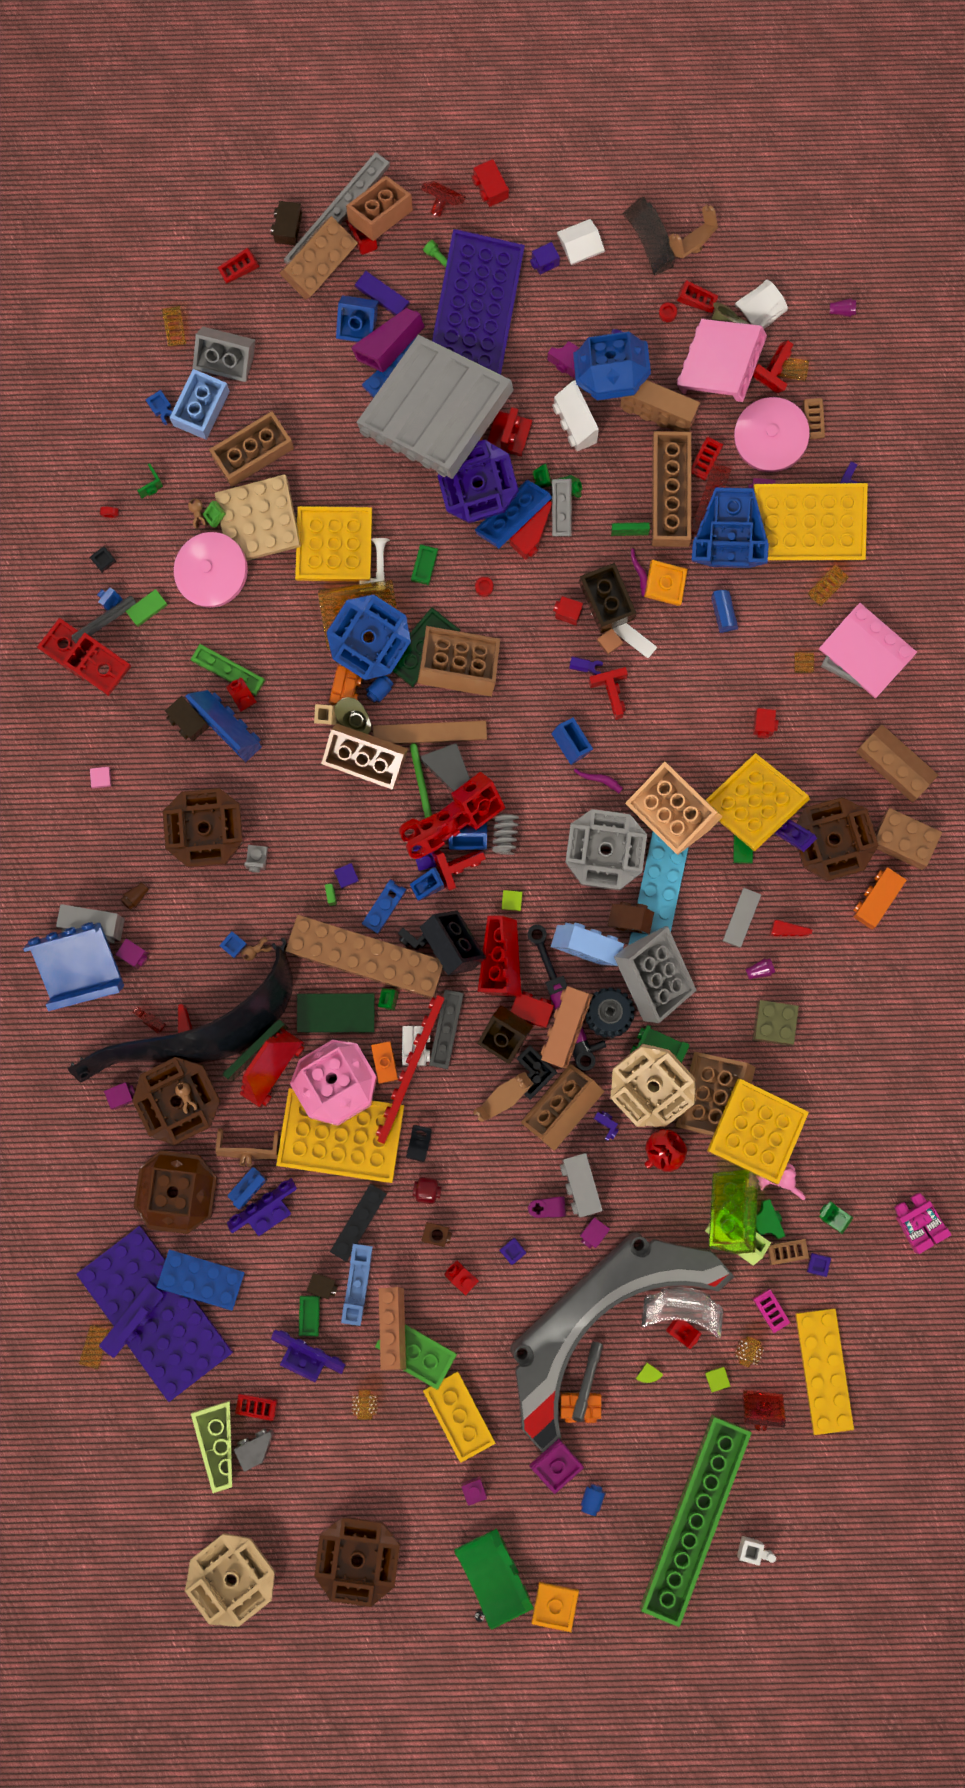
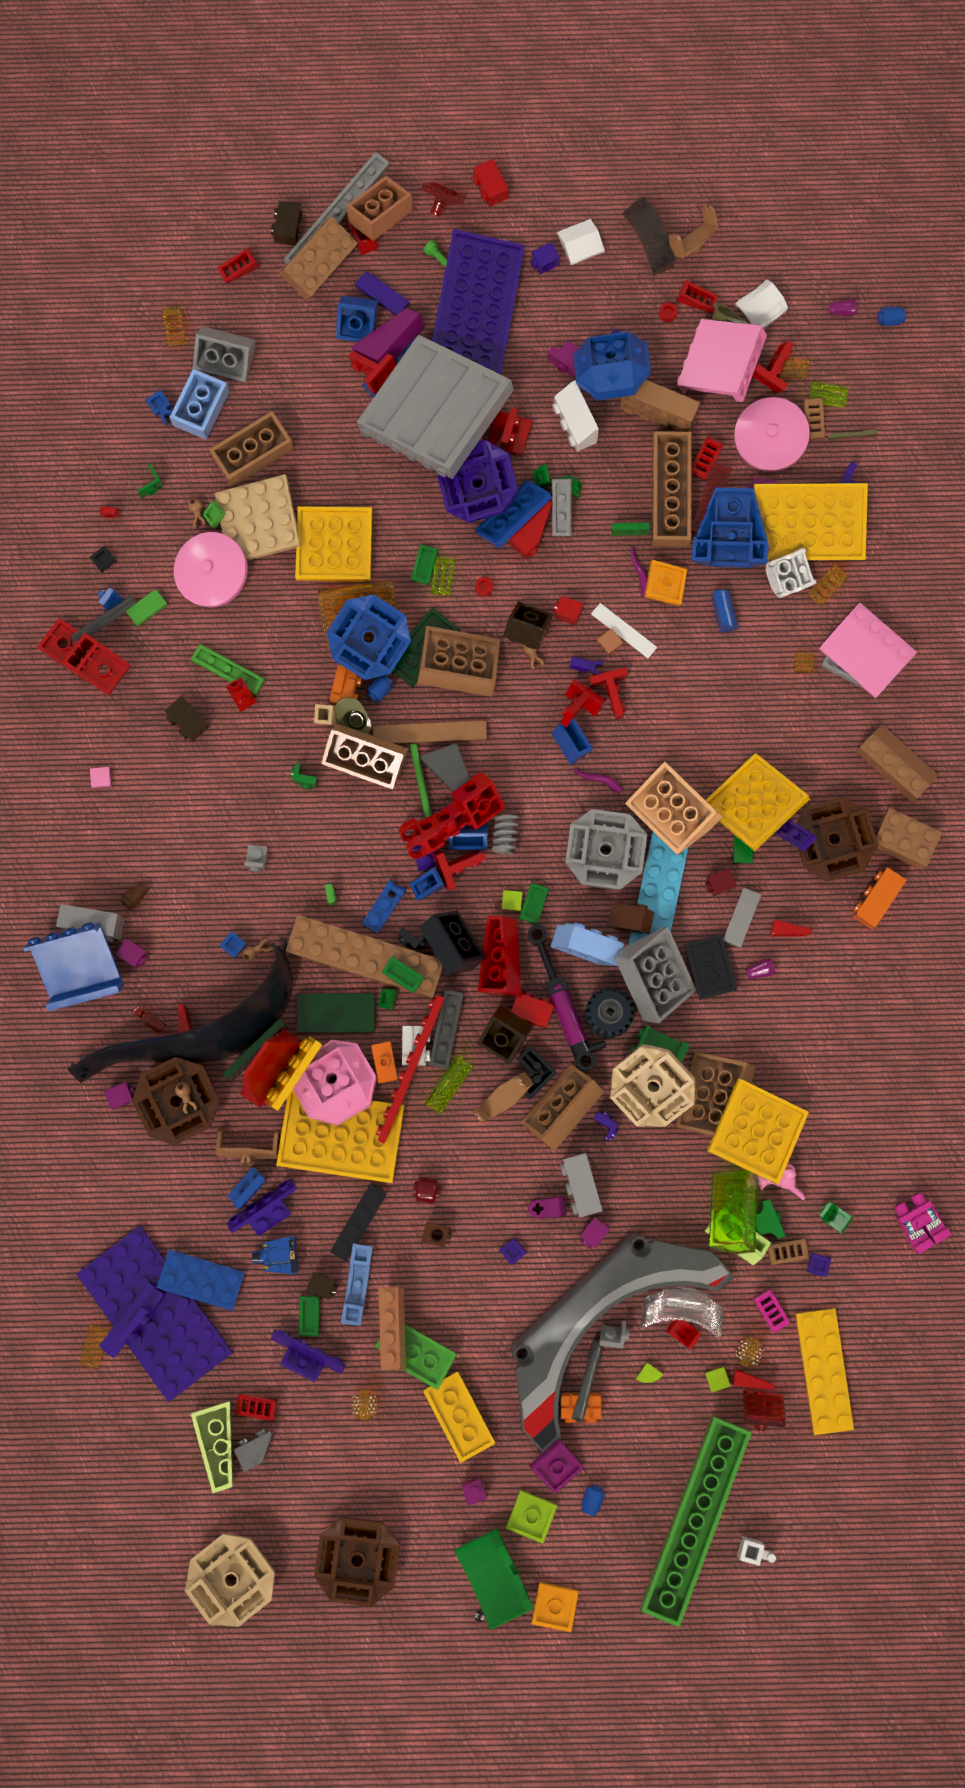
(183, 823): reddish brown piece -> none
(195, 1195): reddish brown piece -> none
(225, 724): blue slope -> none
(278, 1256): none -> blue torso
(289, 1078): none -> yellow plate
(305, 781): none -> green bracket
(346, 876): dark purple tile -> none
(375, 373): none -> red bracket
(380, 544): white piece -> none
(403, 975): none -> green tile
(419, 1143): black bracket -> none
(440, 591): none -> clear neon green tile
(448, 1084): none -> clear neon green tile
(461, 1277): red bracket -> none
(527, 625): none -> dark brown brick
(531, 1516): none -> lime tile
(533, 655): none -> medium nougat arm
(534, 903): none -> green tile
(566, 1027): nougat brick -> none
(581, 698): none -> red bracket
(607, 597): dark brown brick -> none
(614, 1336): none -> light grey bracket
(665, 1150): red piece -> none
(710, 967): none -> black plate
(720, 882): none -> dark red brick
(743, 1379): none -> red slope
(765, 723): red brick -> none
(775, 1023): olive brick -> none
(789, 573): none -> white slope
(829, 401): none -> clear neon green tile
(851, 435): none -> olive piece
(891, 316): none -> blue brick

